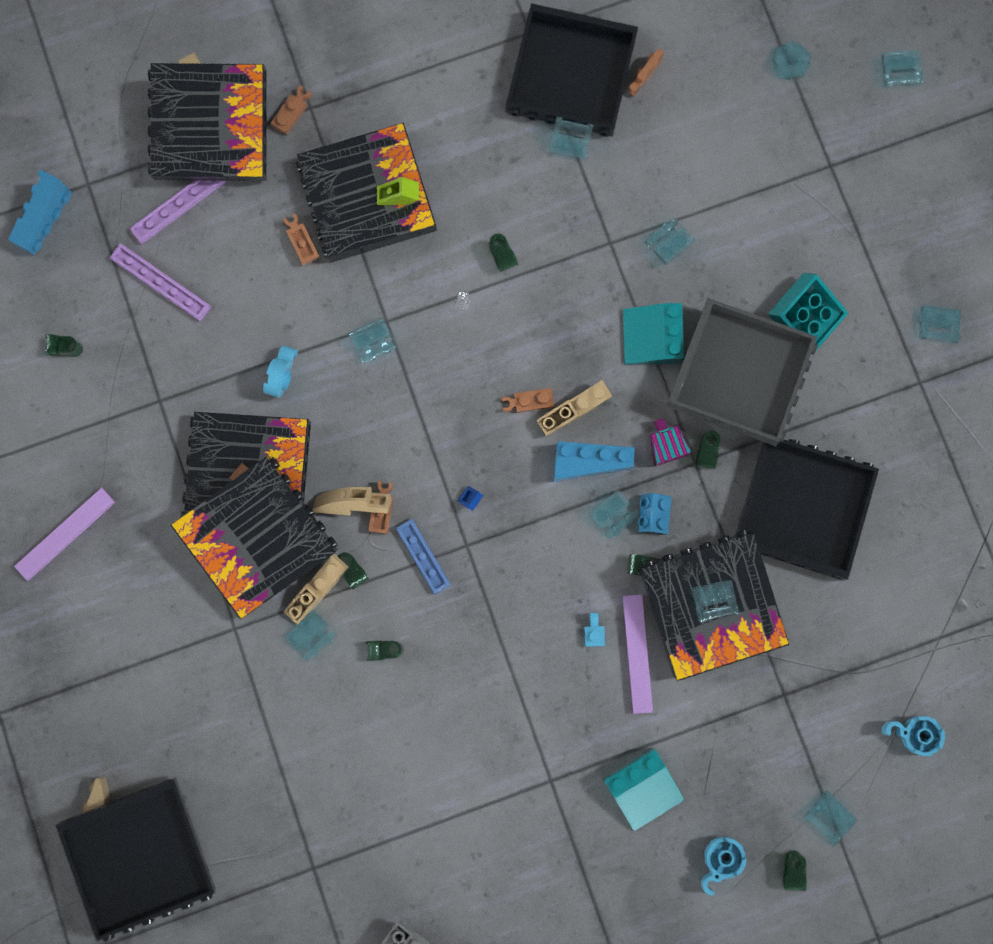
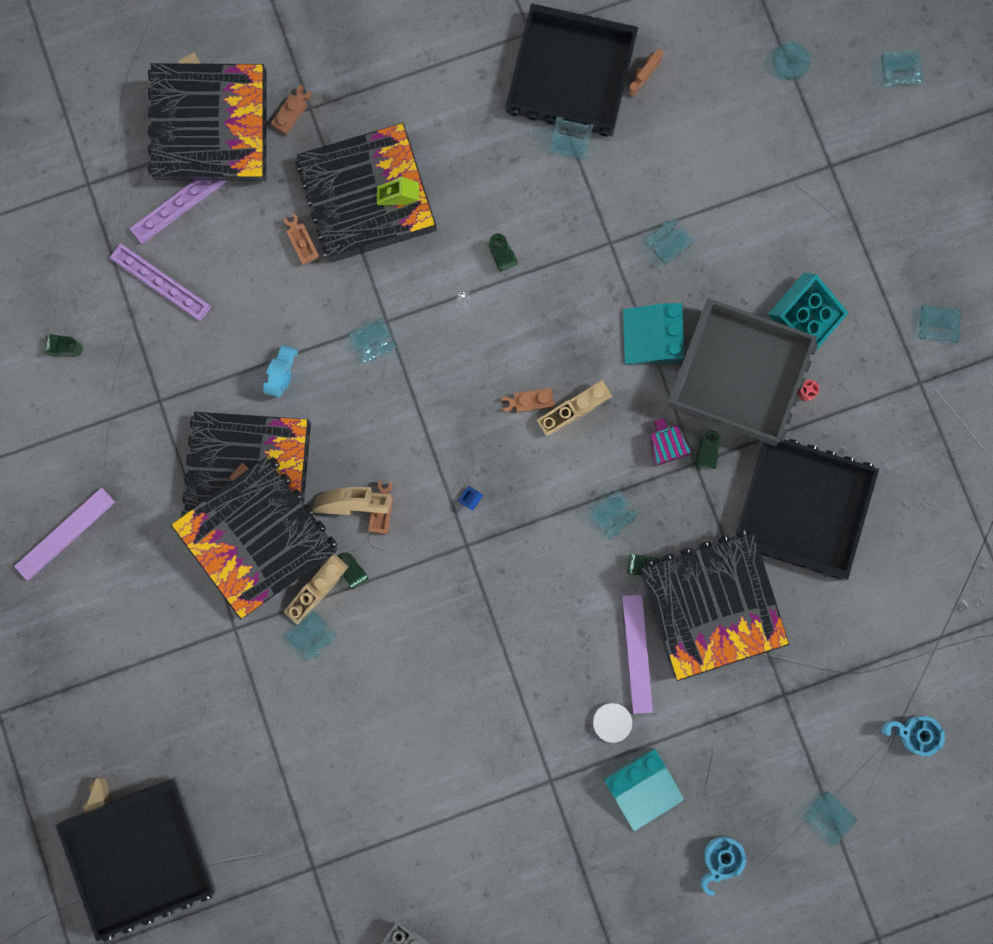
(40, 213): dark azure wedge -> none
(380, 650): clear green piece -> none
(423, 556): medium blue tile -> none
(585, 460): dark azure wedge -> none
(594, 634): medium azure plate -> none
(612, 722): none -> white tile
(654, 513): dark azure bracket -> none
(714, 594): clear light blue plate -> none
(794, 875): clear green piece -> none
(810, 387): none -> coral wheel

